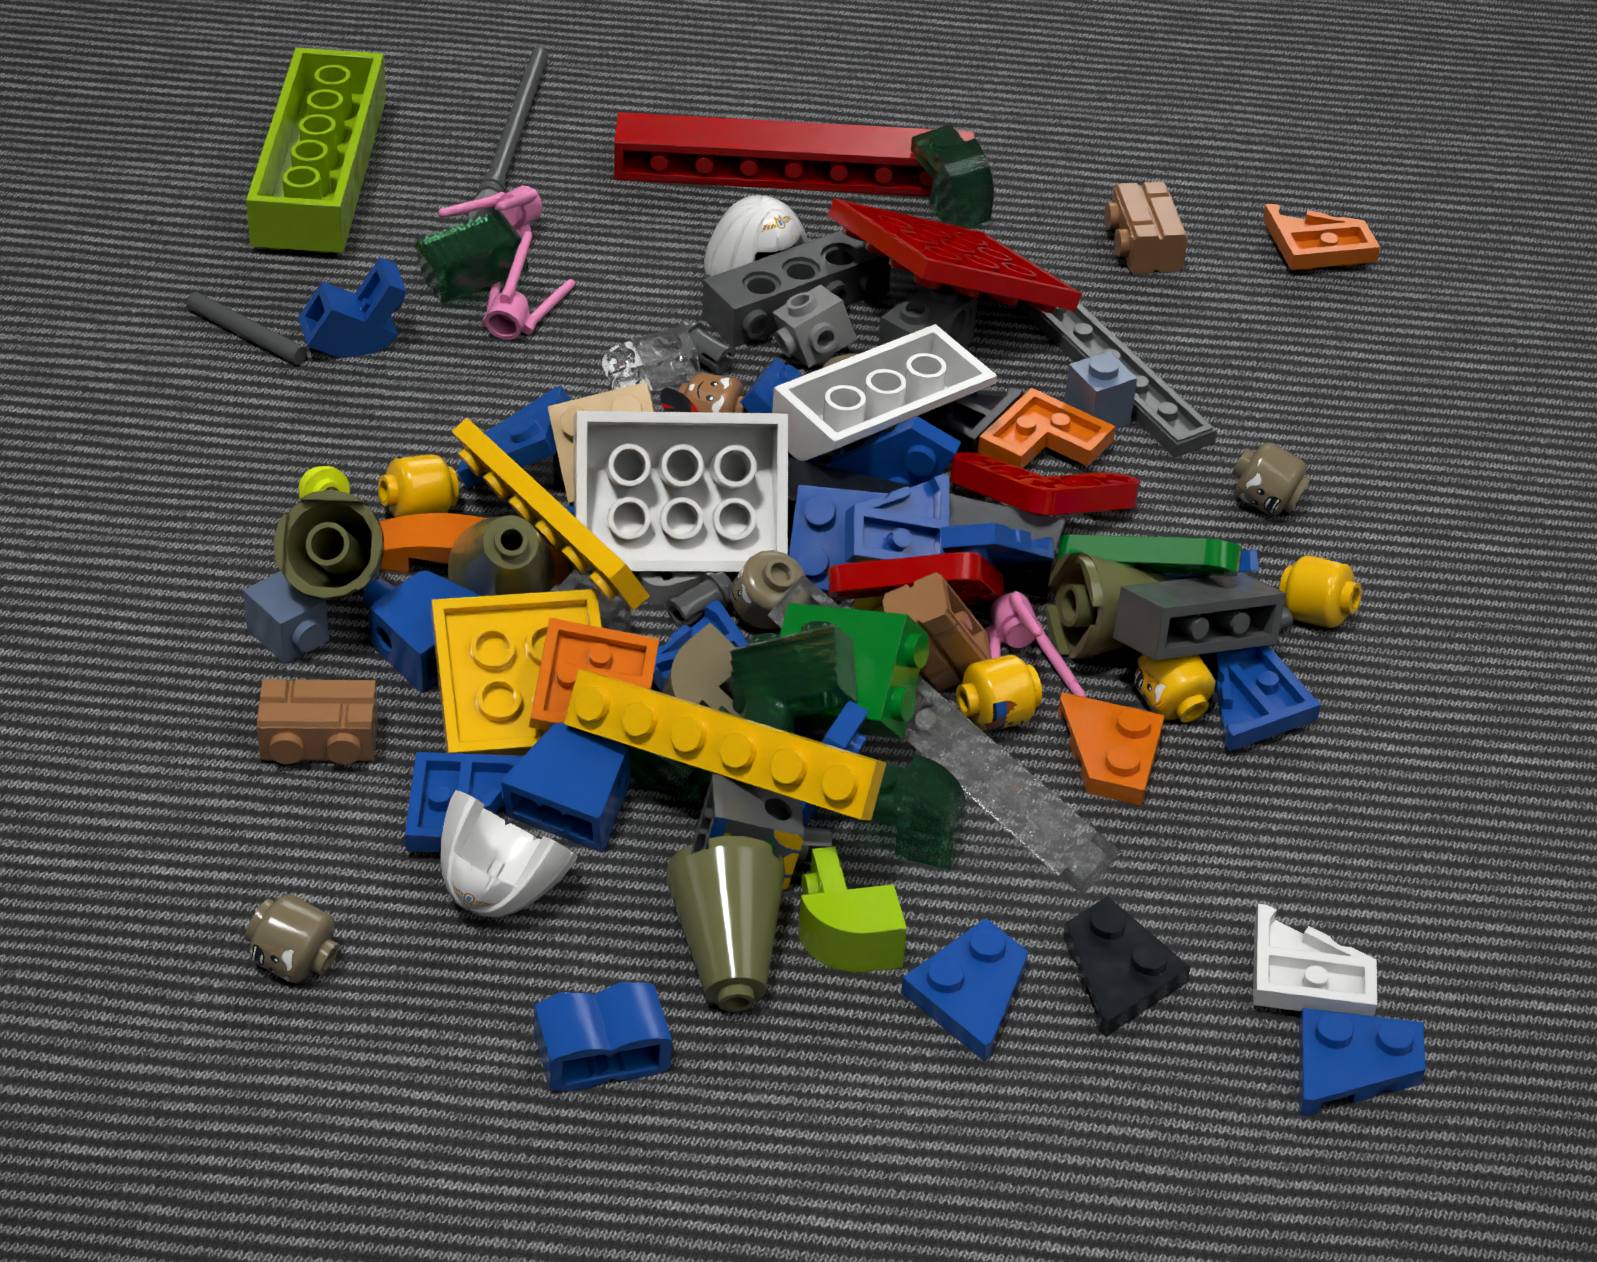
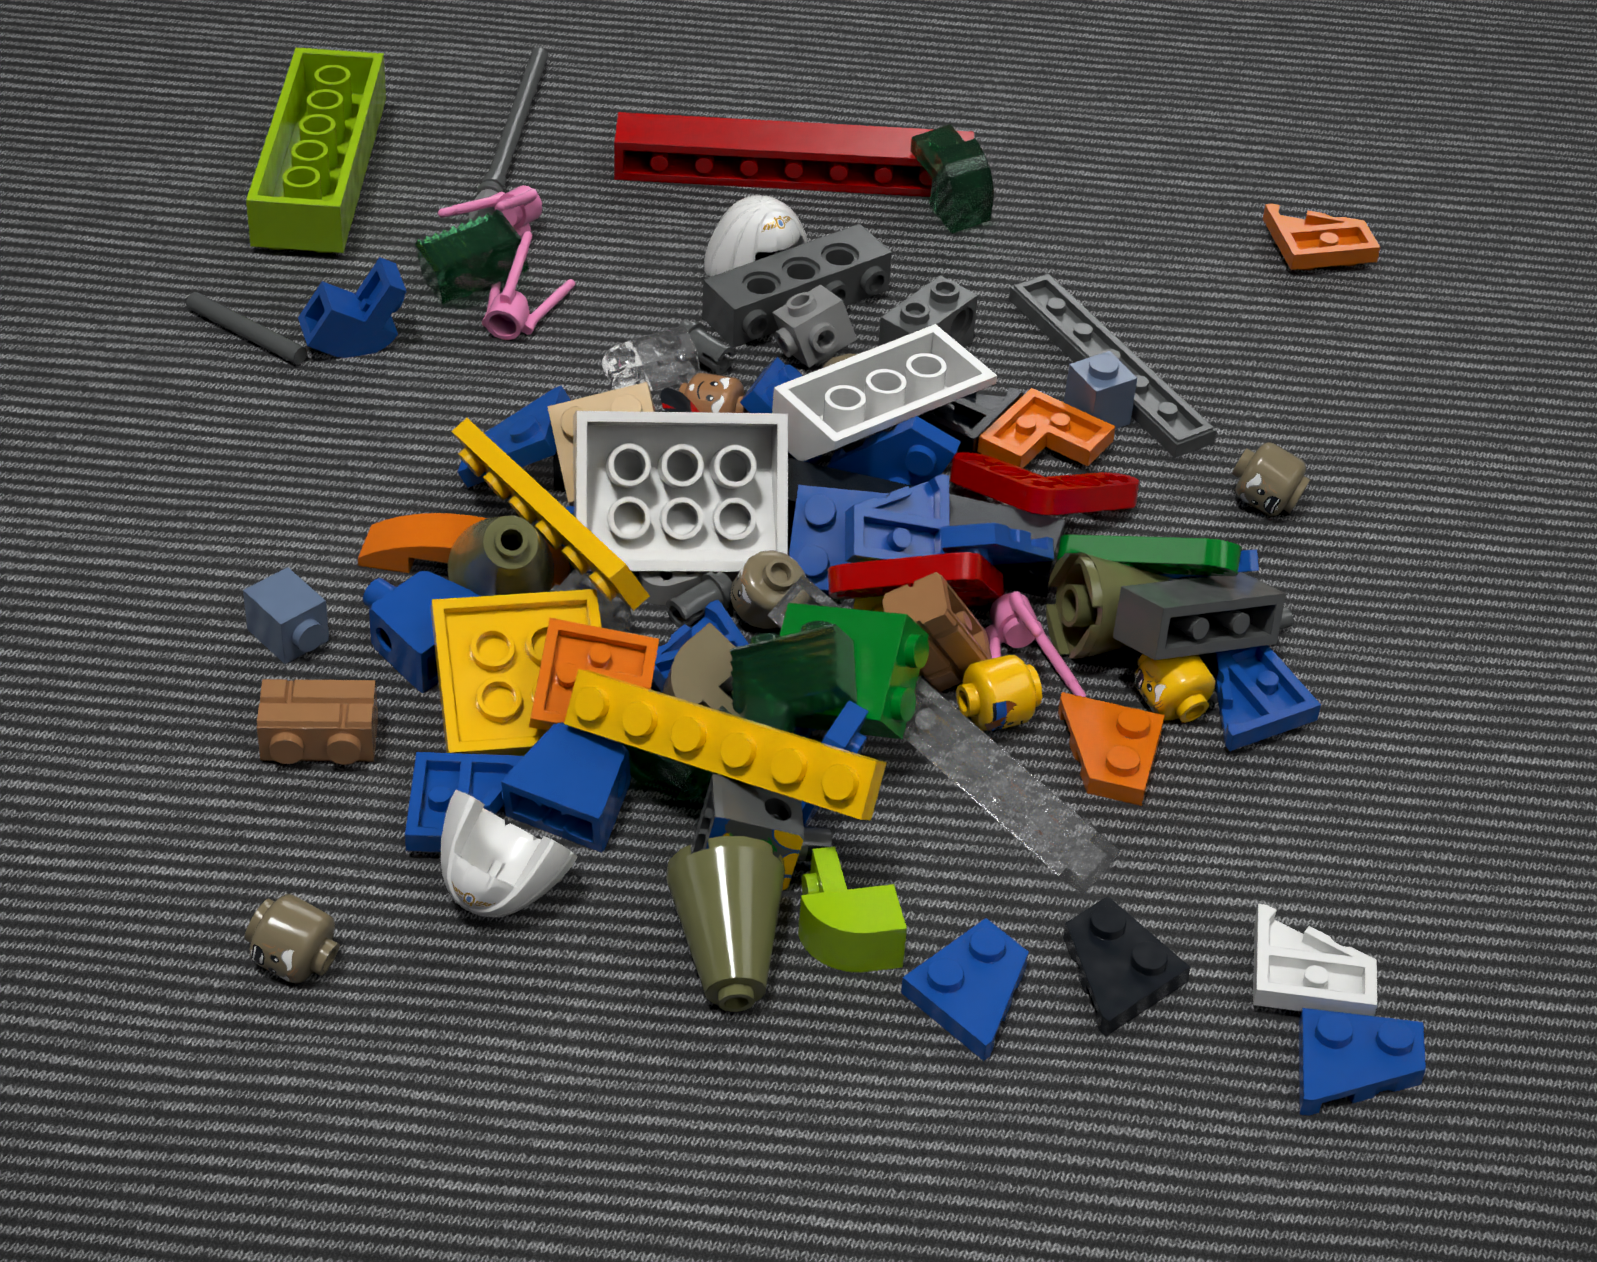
(321, 478): neon yellow plate -> none
(329, 545): olive cone -> none
(418, 485): yellow head -> none
(602, 1036): blue brick -> none
(926, 807): clear green brick -> none
(954, 257): red plate -> none
(1146, 228): medium nougat brick -> none
(1320, 591): yellow head -> none

